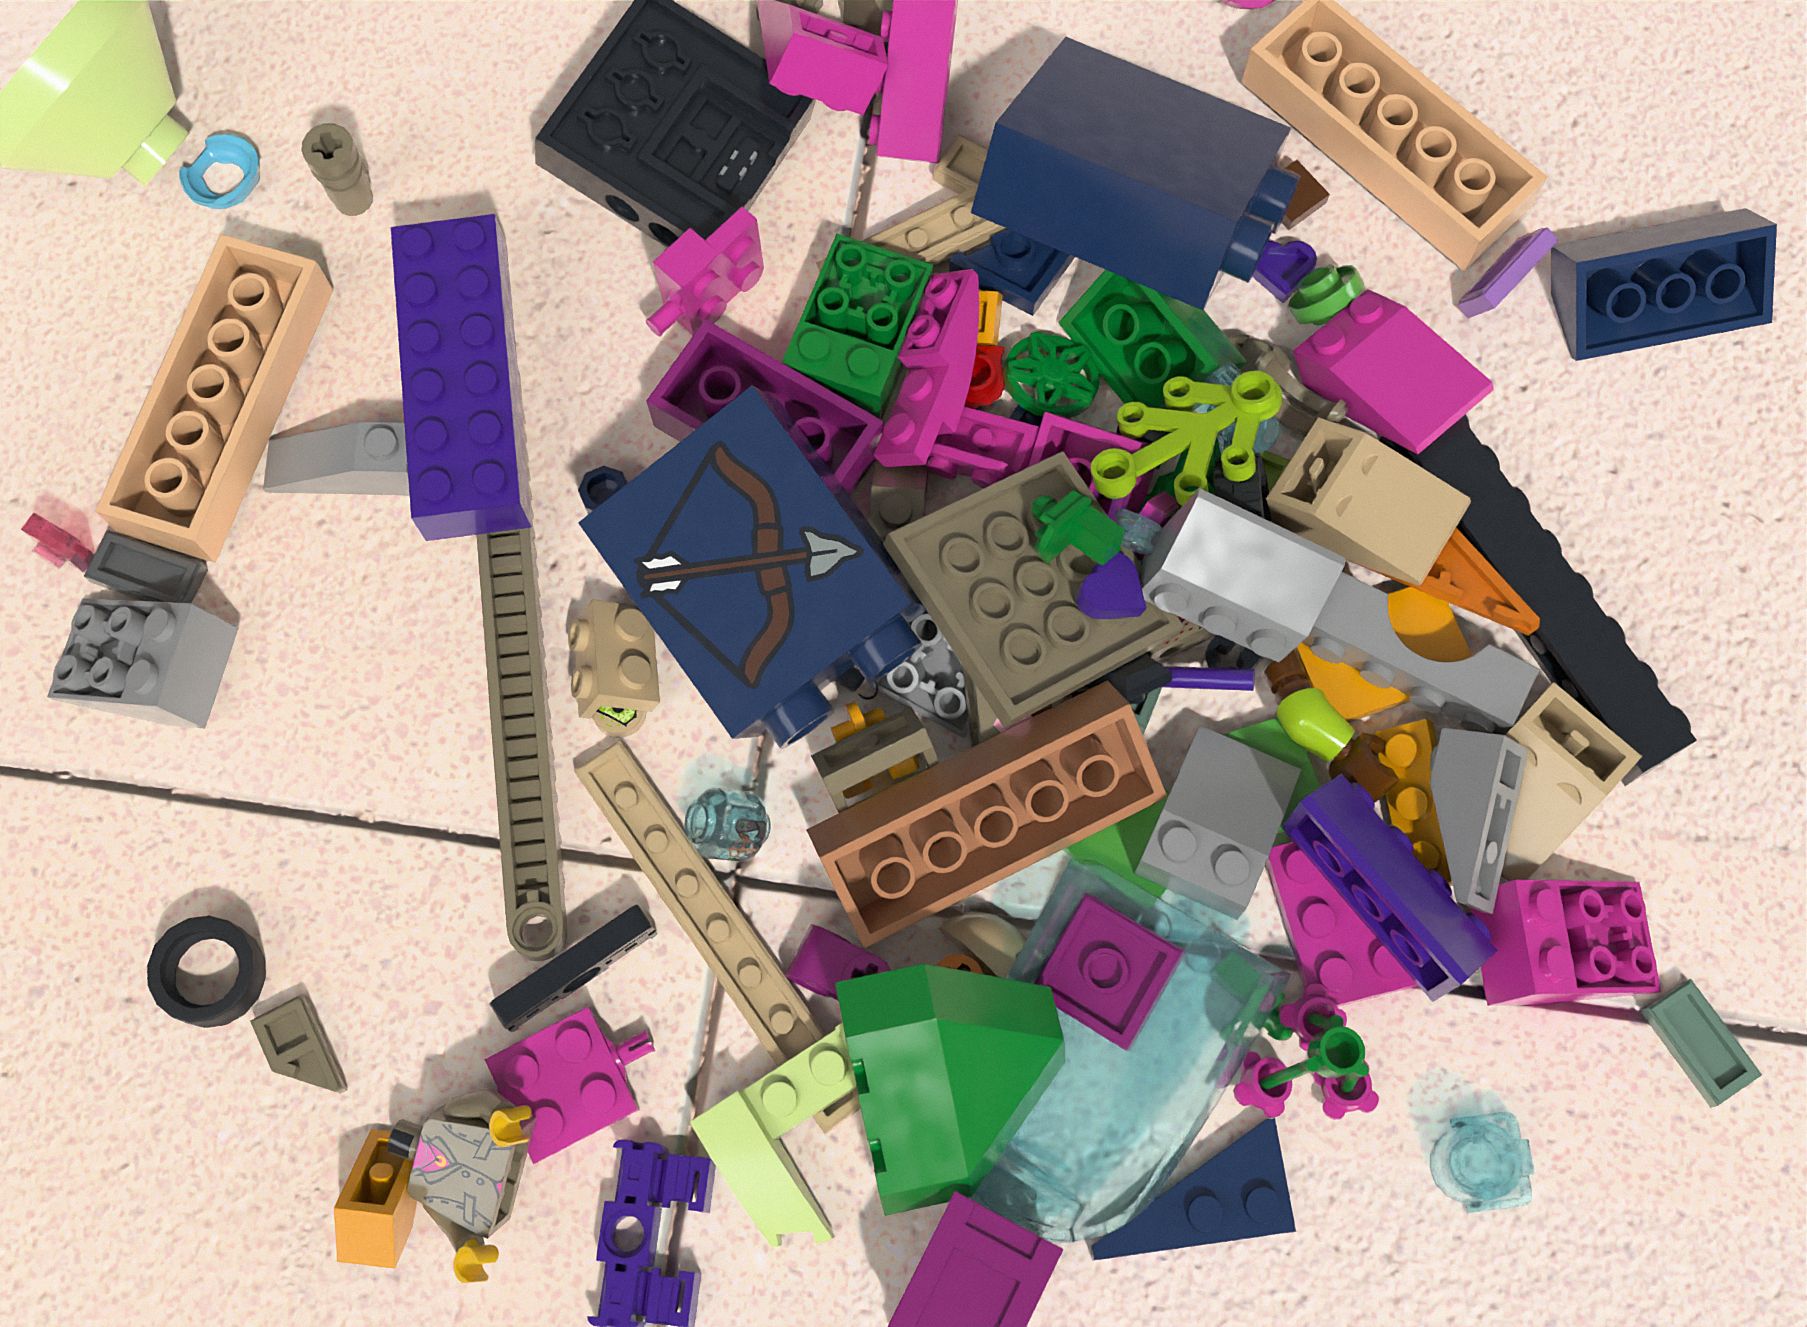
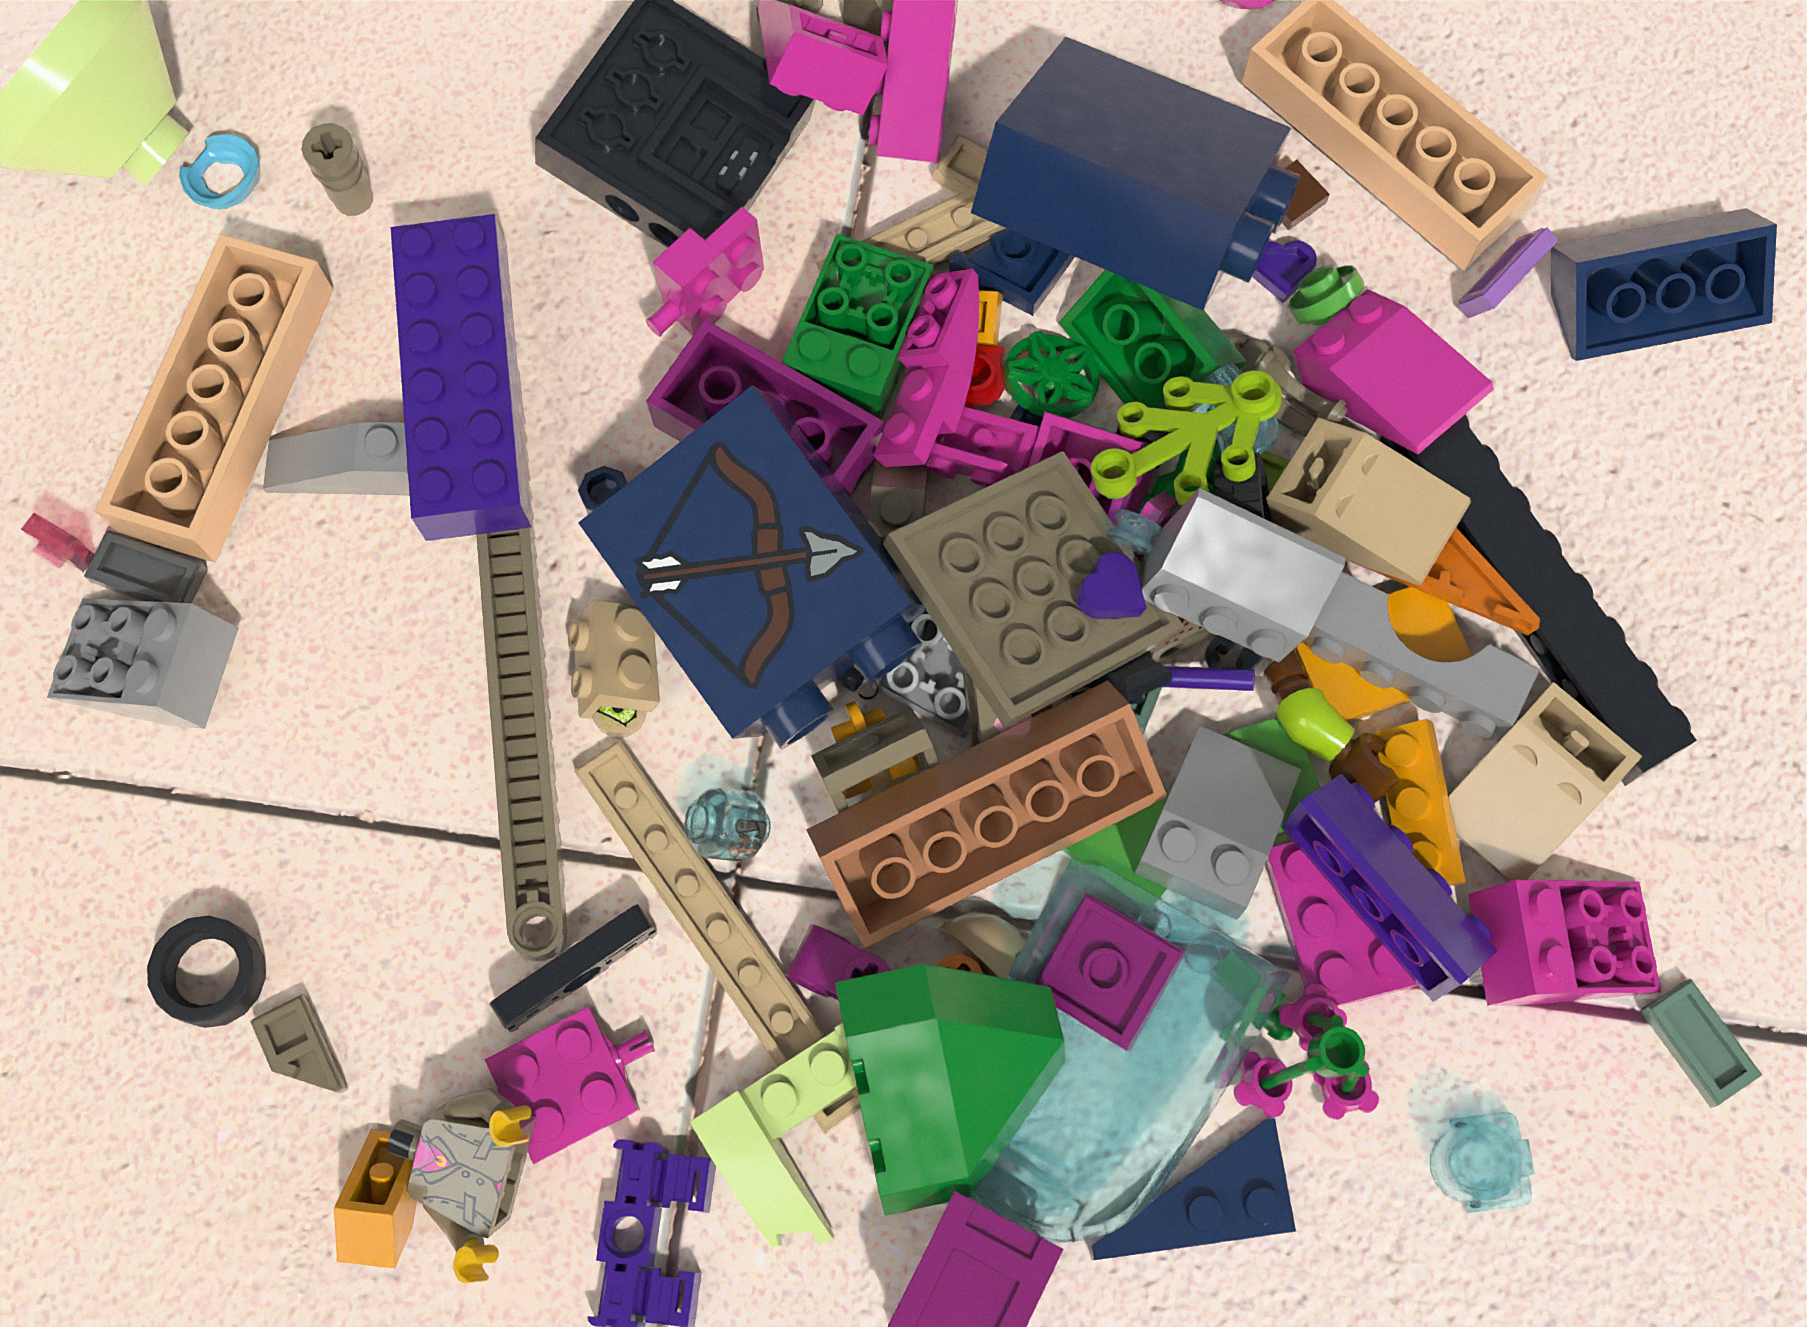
(1077, 524): green piece -> none
(1475, 800): light grey slope -> none

